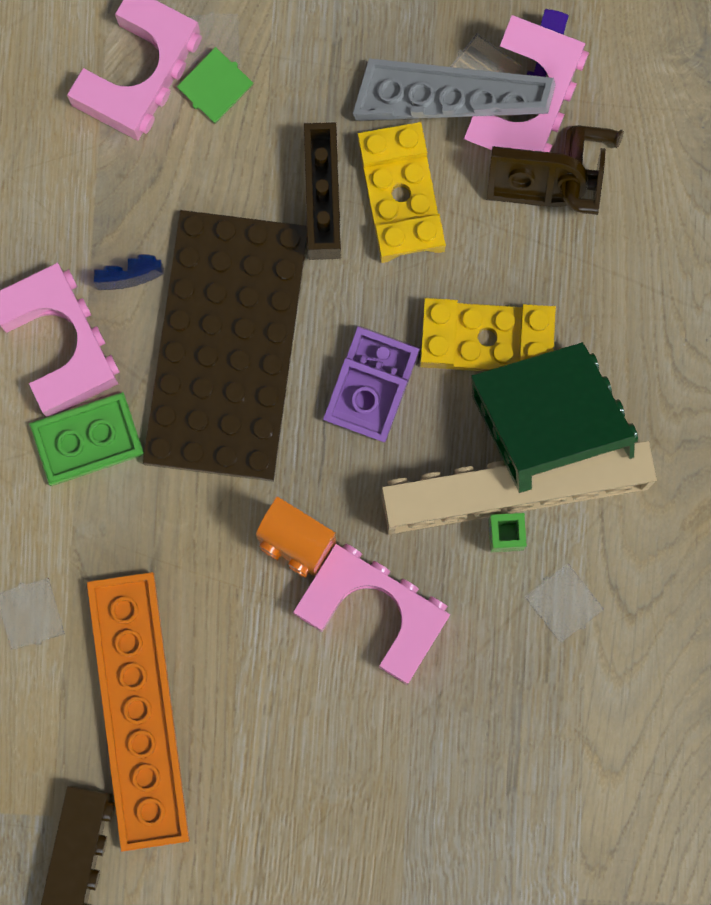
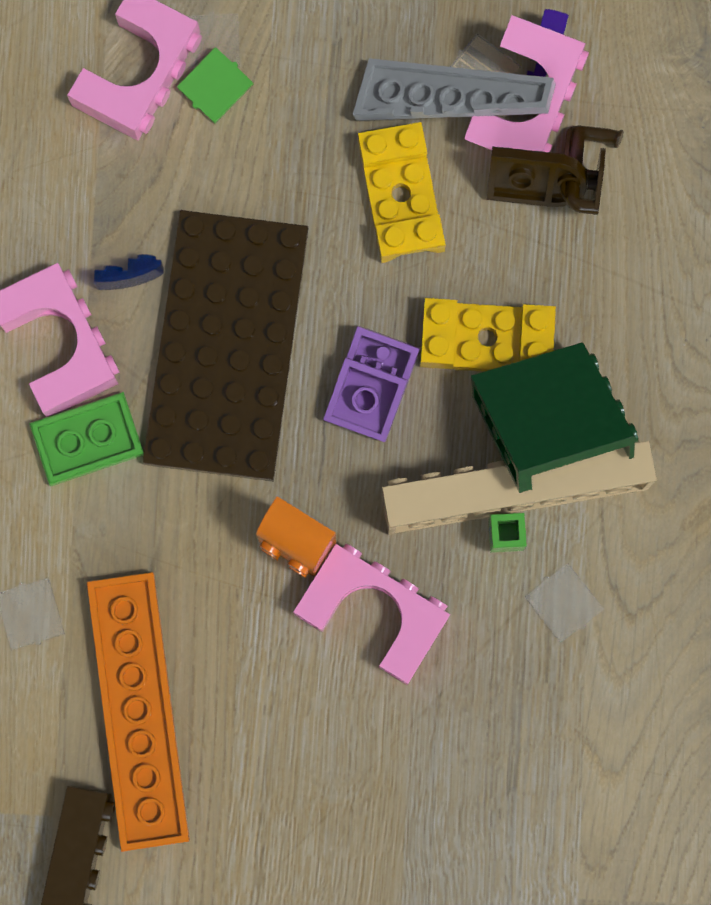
(322, 191): dark brown brick -> none

